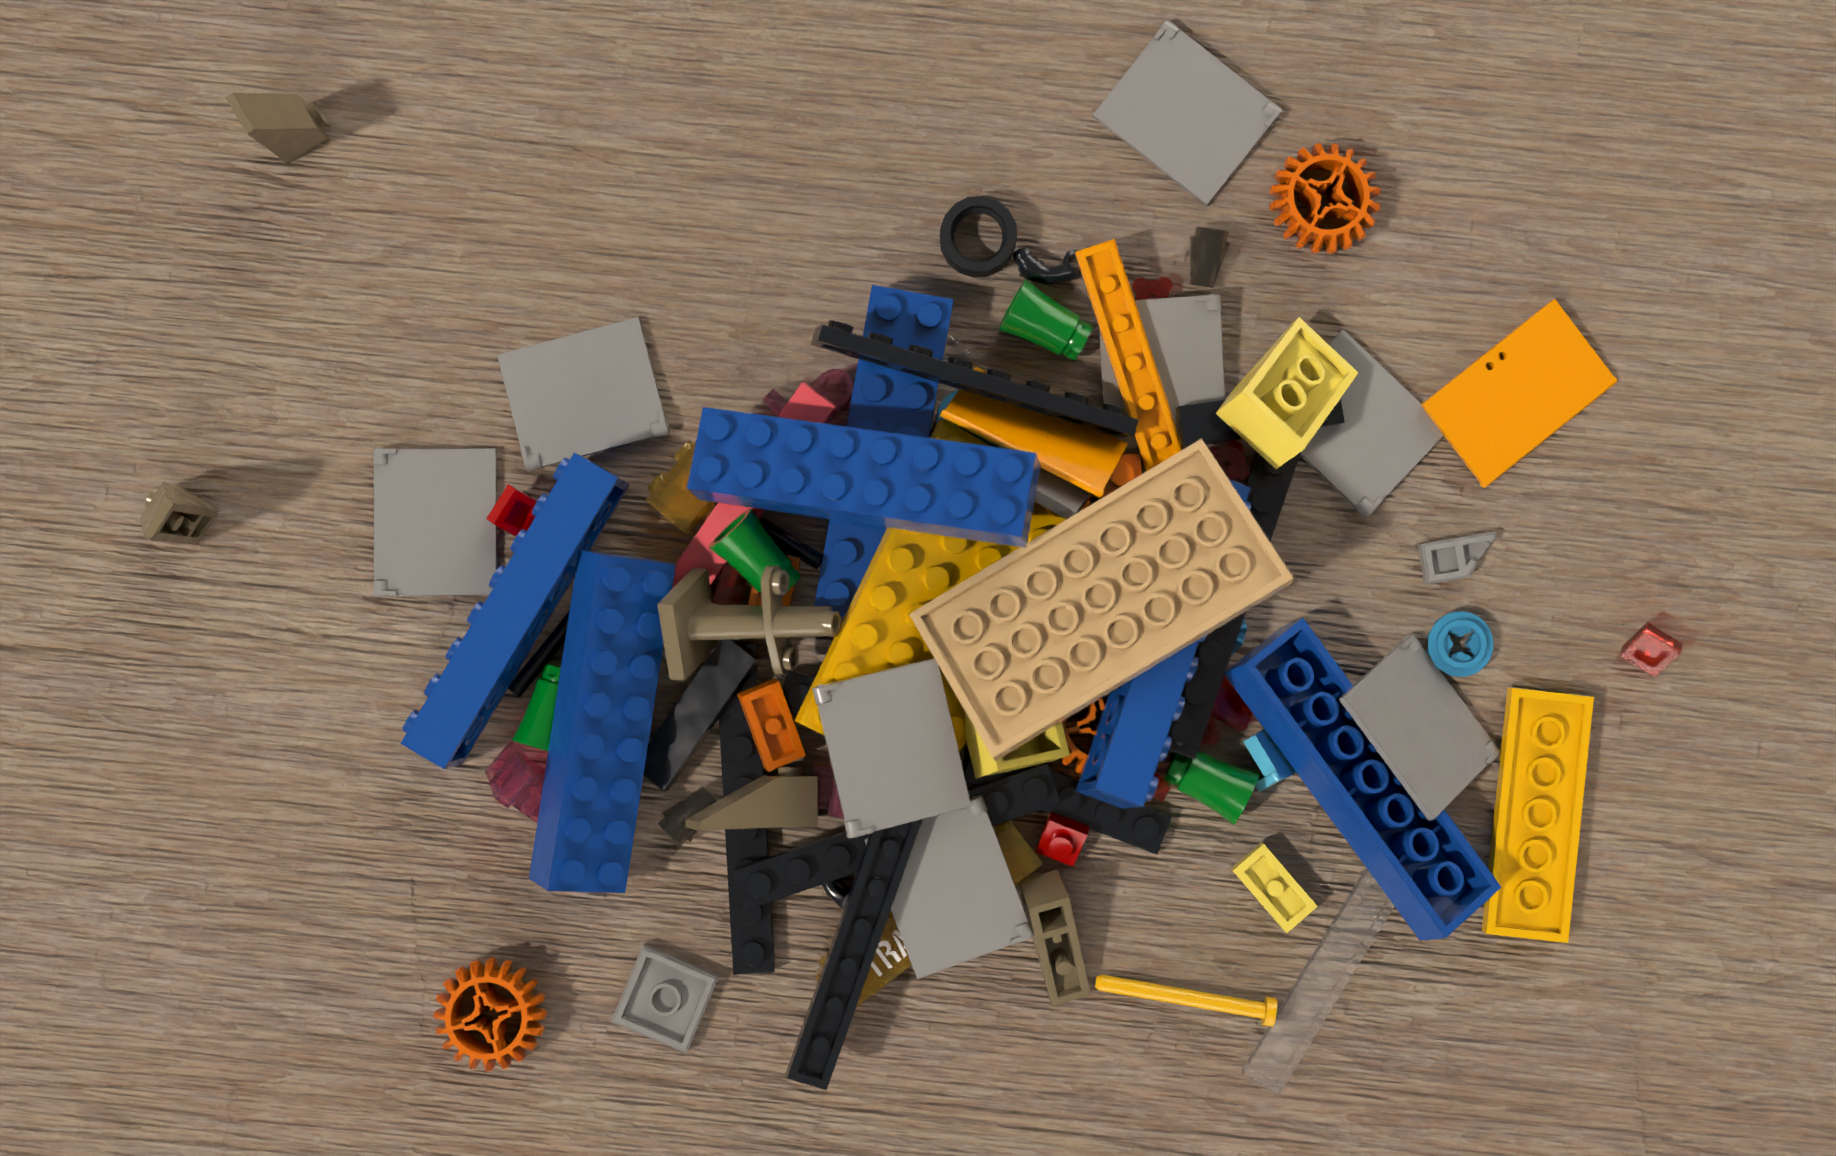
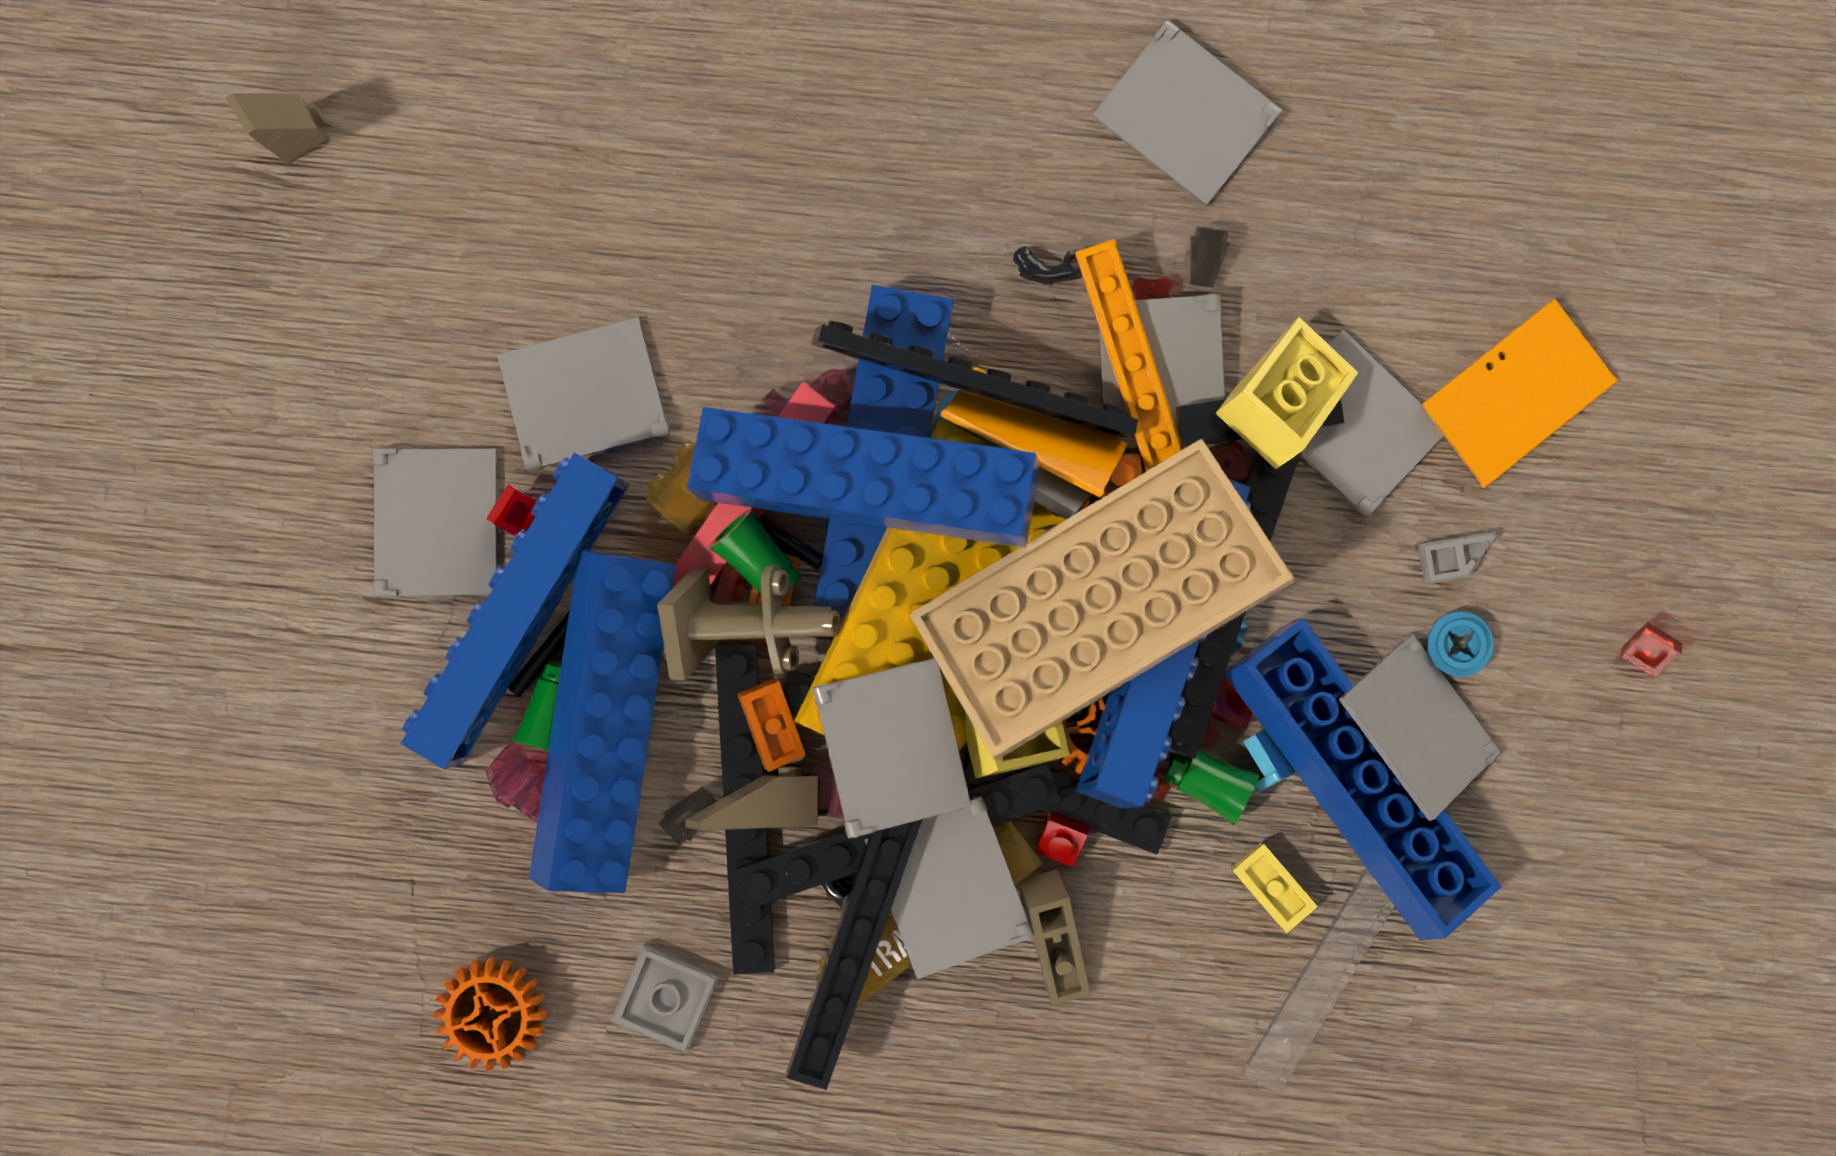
(176, 515): dark tan slope -> none
(698, 711): black tile -> none
(976, 205): black tyre -> none
(1045, 322): green plant -> none
(1264, 1010): yellow bar -> none
(1338, 205): orange gear -> none
(1538, 814): yellow plate -> none

